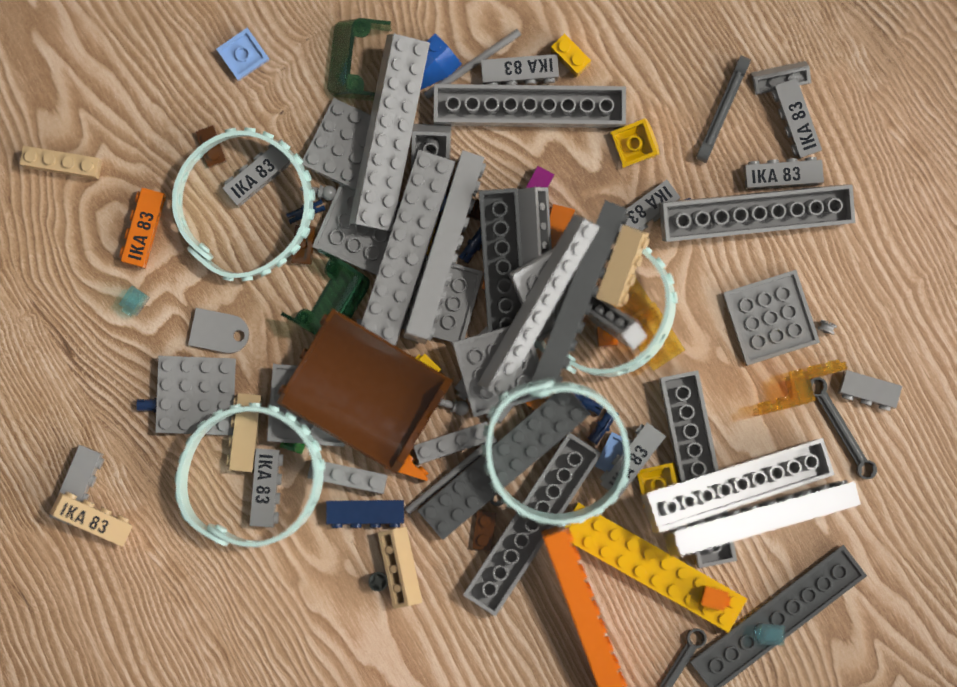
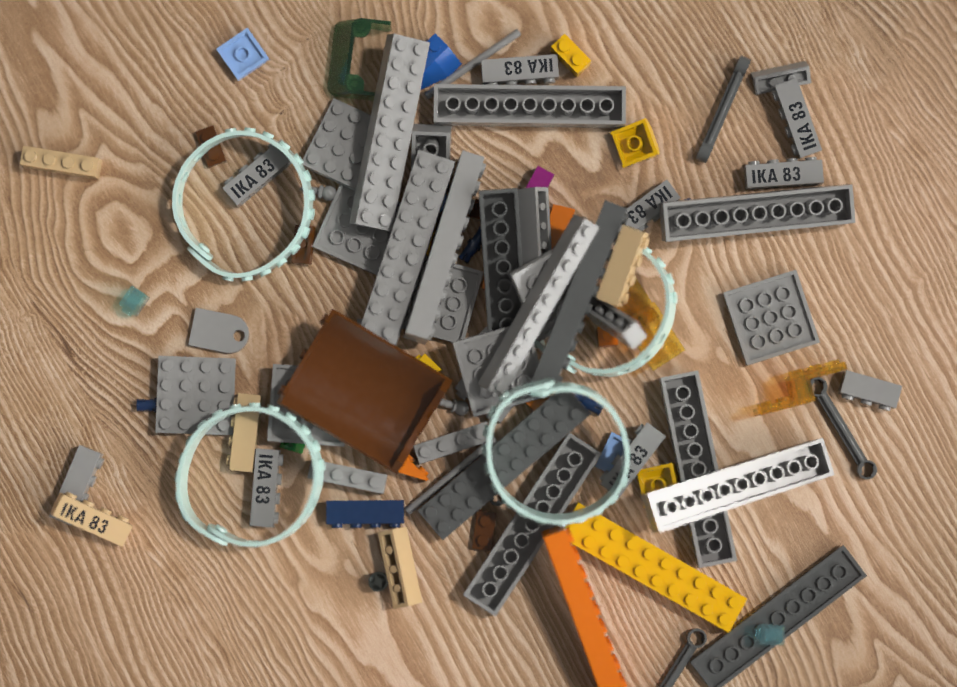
(143, 227): orange brick -> none
(299, 212): dark blue pin -> none
(342, 294): clear green windscreen -> none
(601, 427): dark blue pin -> none
(715, 598): orange brick -> none
(761, 518): brick -> none
(827, 328): light grey bush -> none

